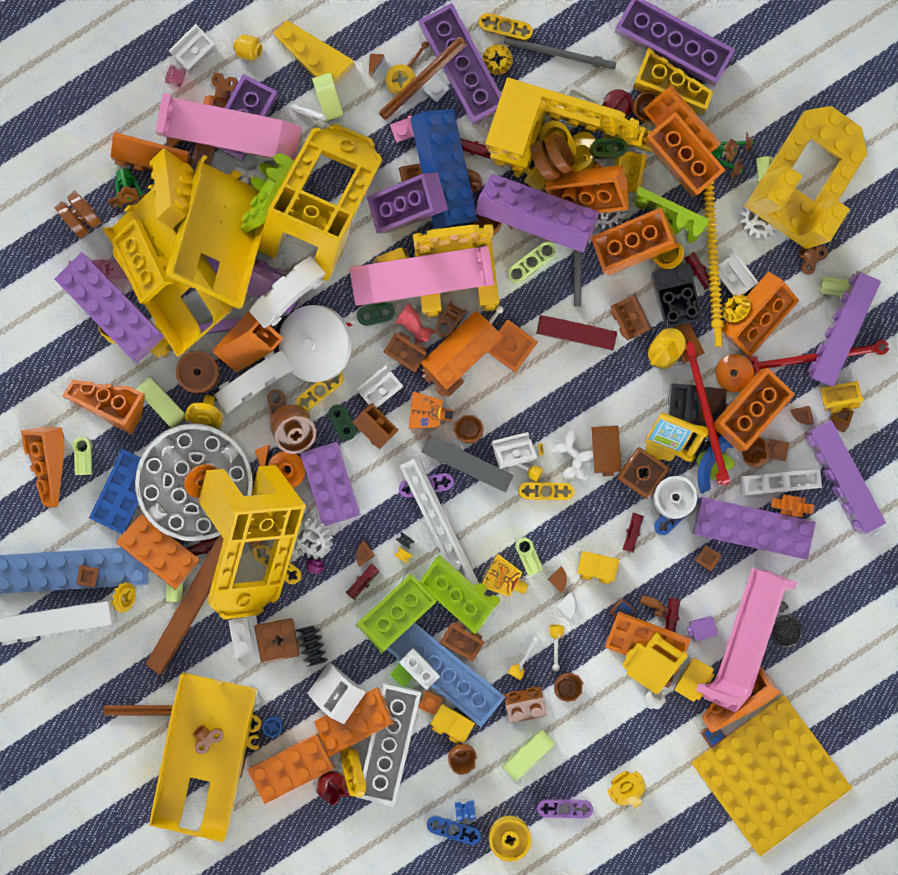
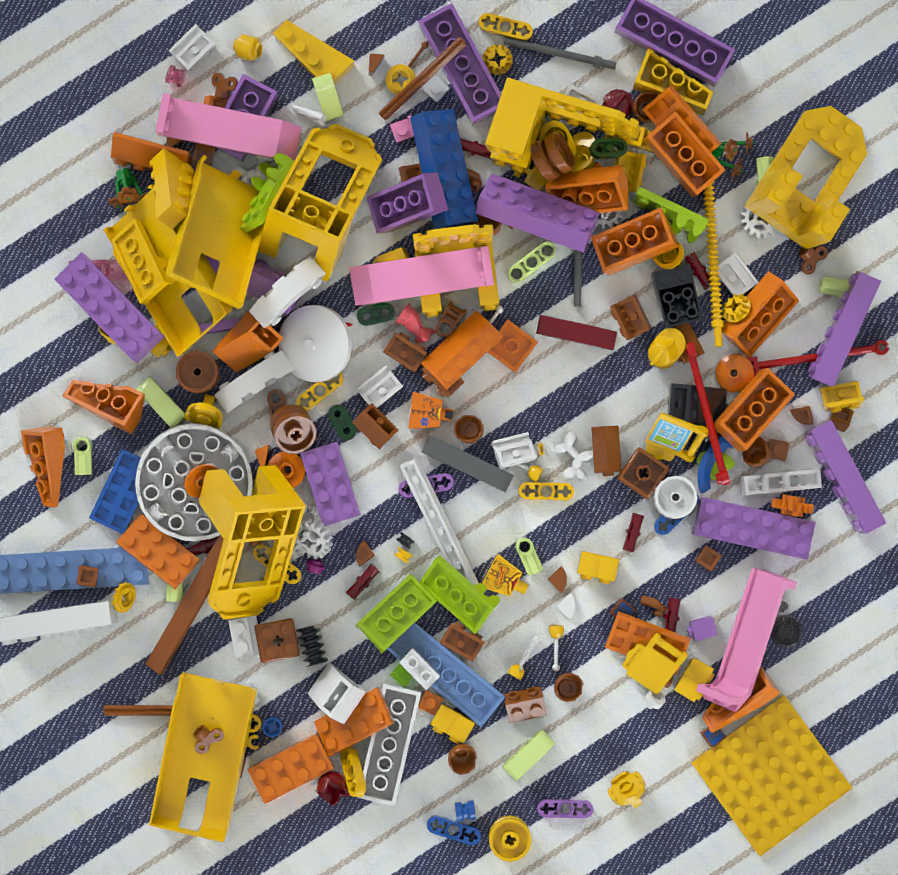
(80, 213): dark orange wheel -> none

